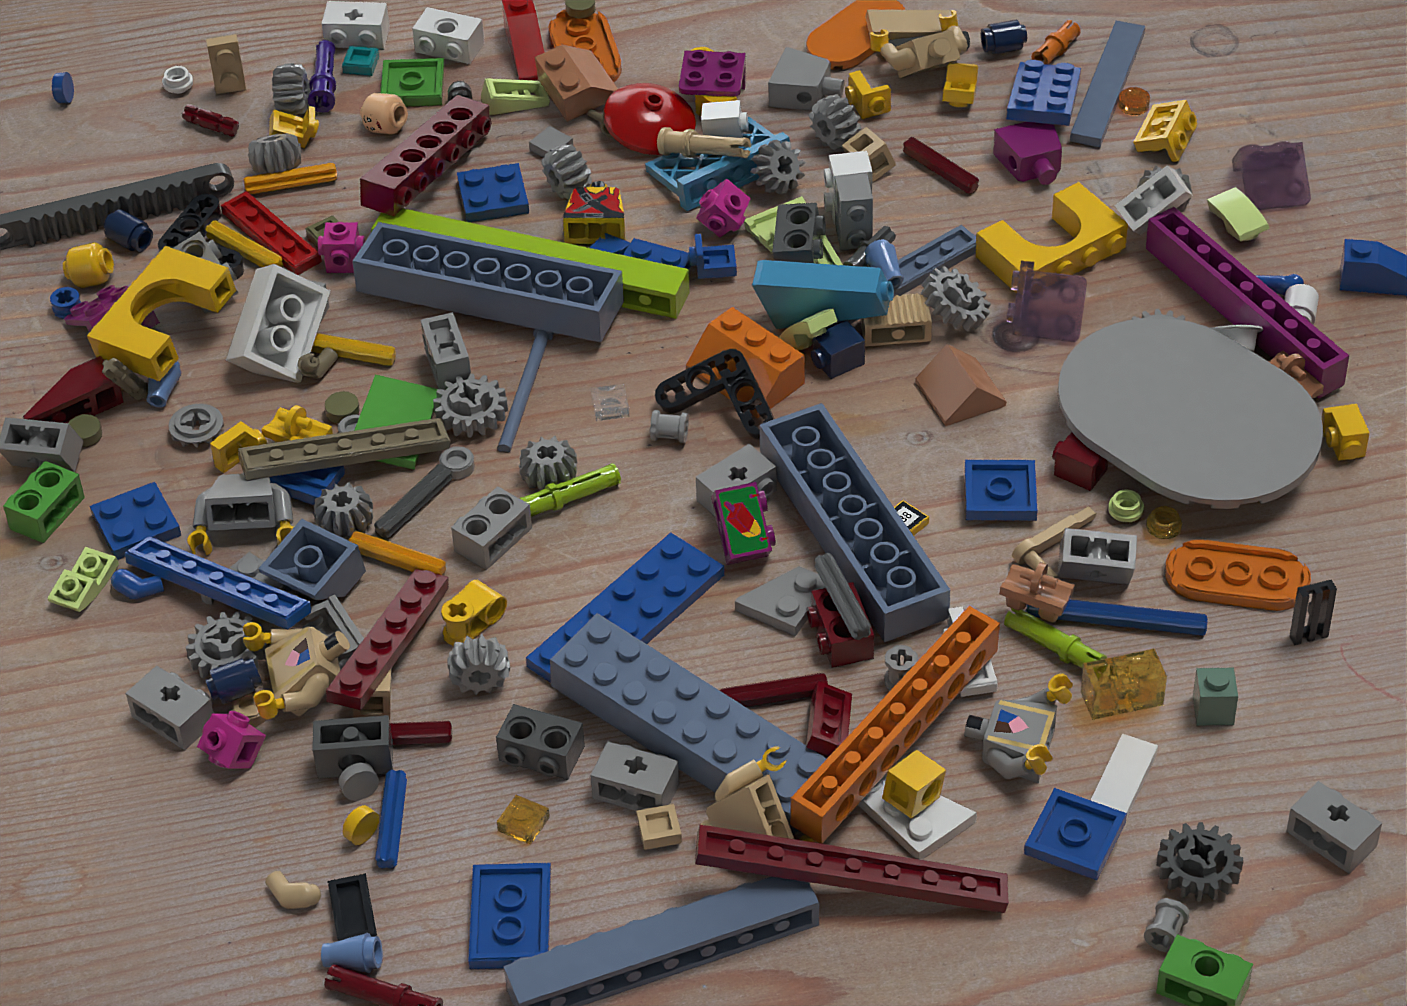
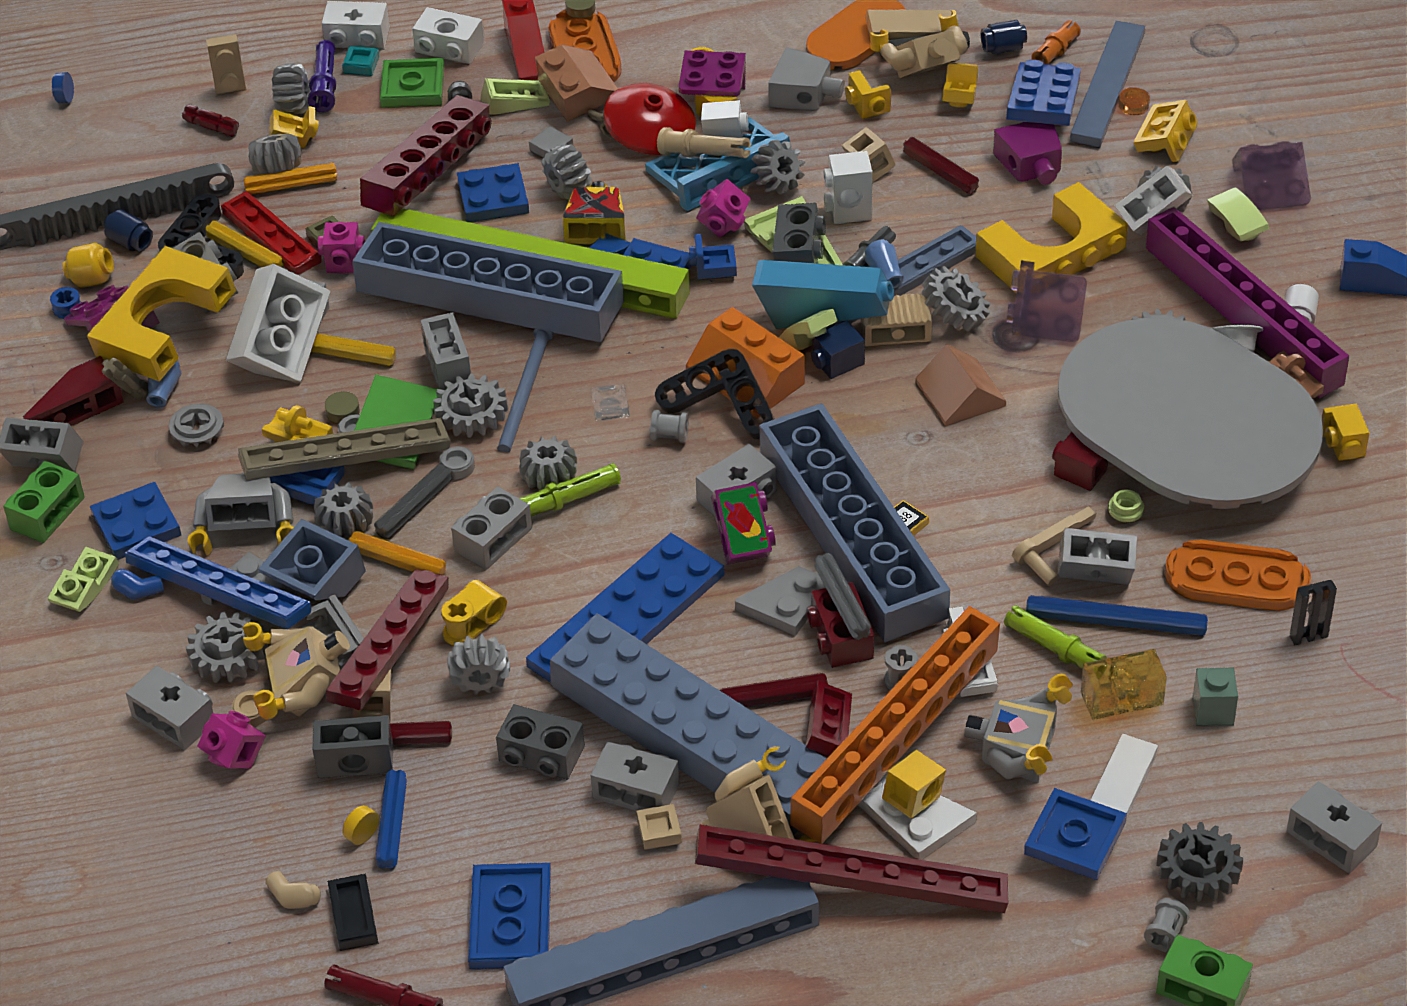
(88, 428): olive tile -> none
(177, 80): white plate -> none
(226, 445): yellow bracket -> none
(234, 680): dark blue brick -> none
(317, 367): dark tan arm -> none
(354, 953): medium blue cone -> none
(358, 781): light grey tile -> none
(383, 113): light nougat head -> none
(523, 819): clear yellow plate -> none
(834, 121): light grey gear -> none
(853, 210): light grey brick -> none
(1000, 490): blue plate -> none
(1036, 589): nougat hips -> none
(1164, 523): clear yellow plate -> none
(1279, 283): blue arm -> none

